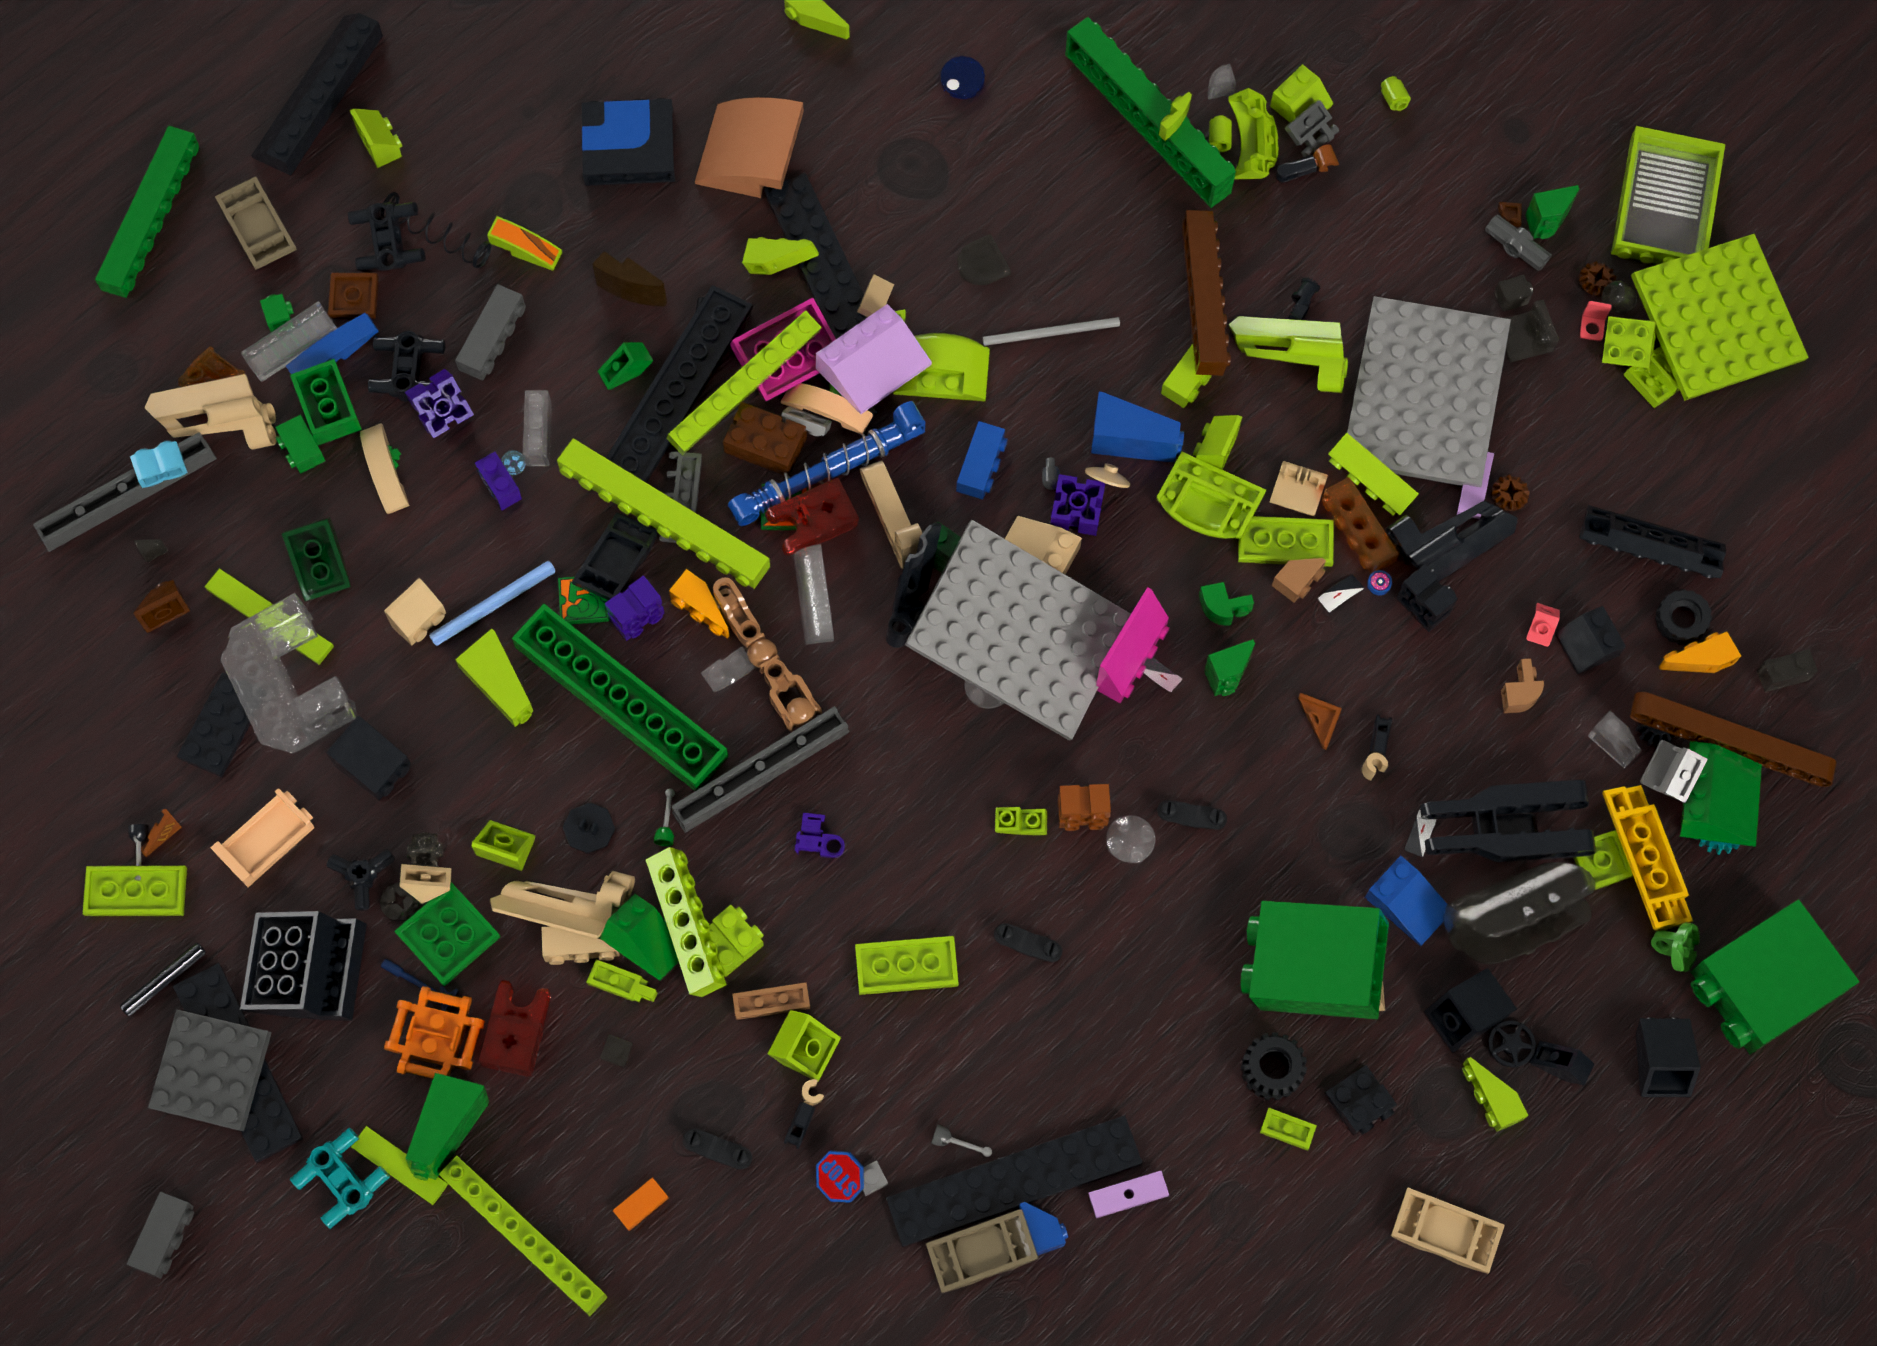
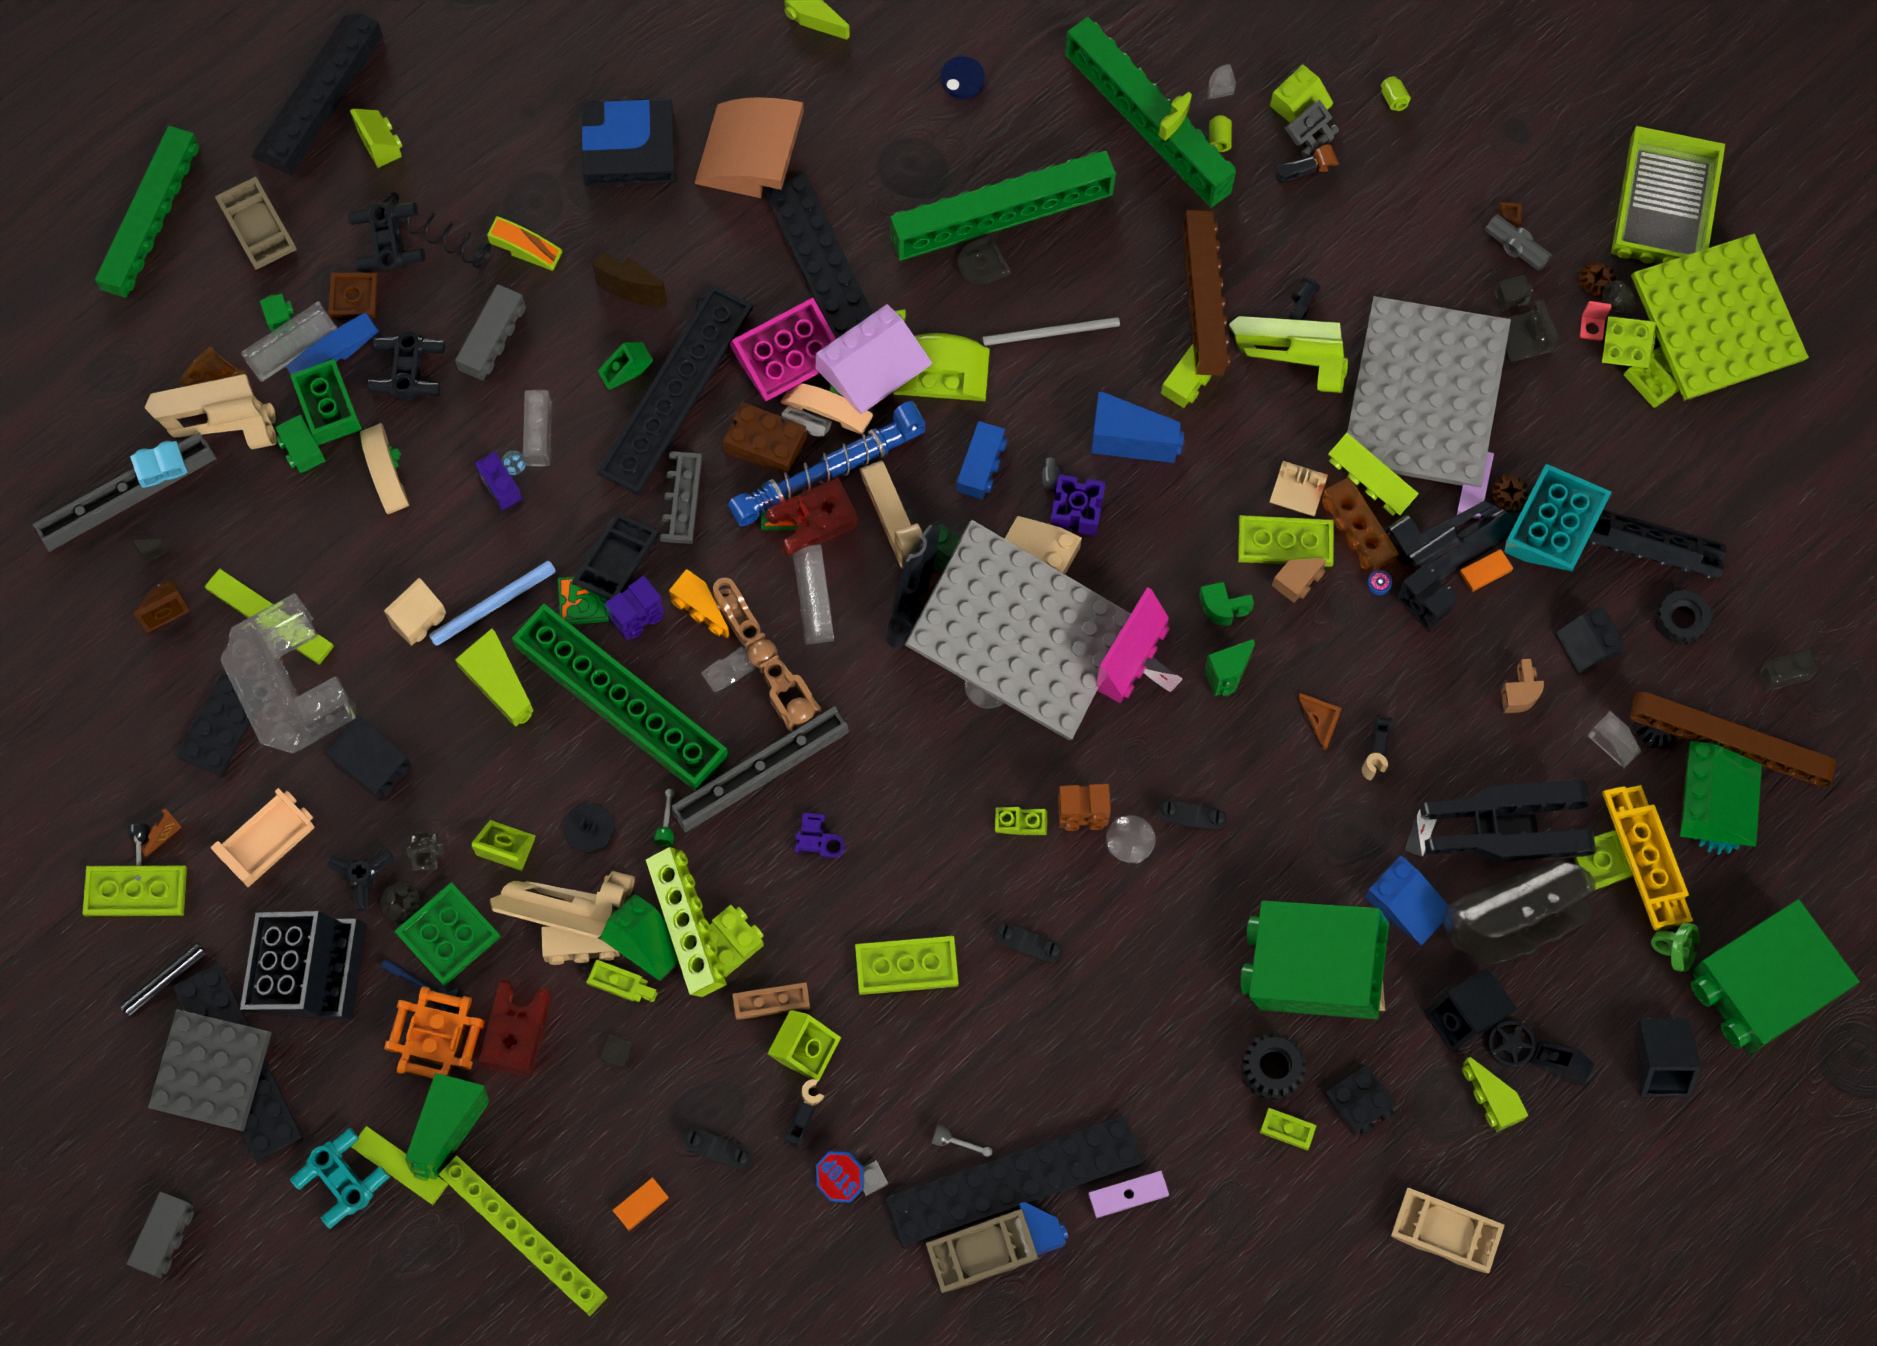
(317, 559): dark green slope -> none
(425, 881): tan slope -> none
(452, 407): dark purple brick -> none
(663, 513): lime brick -> none
(743, 382): lime brick -> none
(772, 255): lime slope -> none
(875, 296): tan tile -> none
(1002, 205): none -> green brick
(1108, 475): tan dish -> none
(1209, 498): lime slope -> none
(1218, 440): lime slope -> none
(1257, 135): lime windscreen -> none
(1340, 593): sticker -> none
(1486, 570): none -> orange tile
(1543, 625): coral bracket -> none
(1549, 210): green slope -> none
(1556, 520): none -> teal slope
(1673, 771): light grey panel -> none
(1706, 657): light orange slope -> none

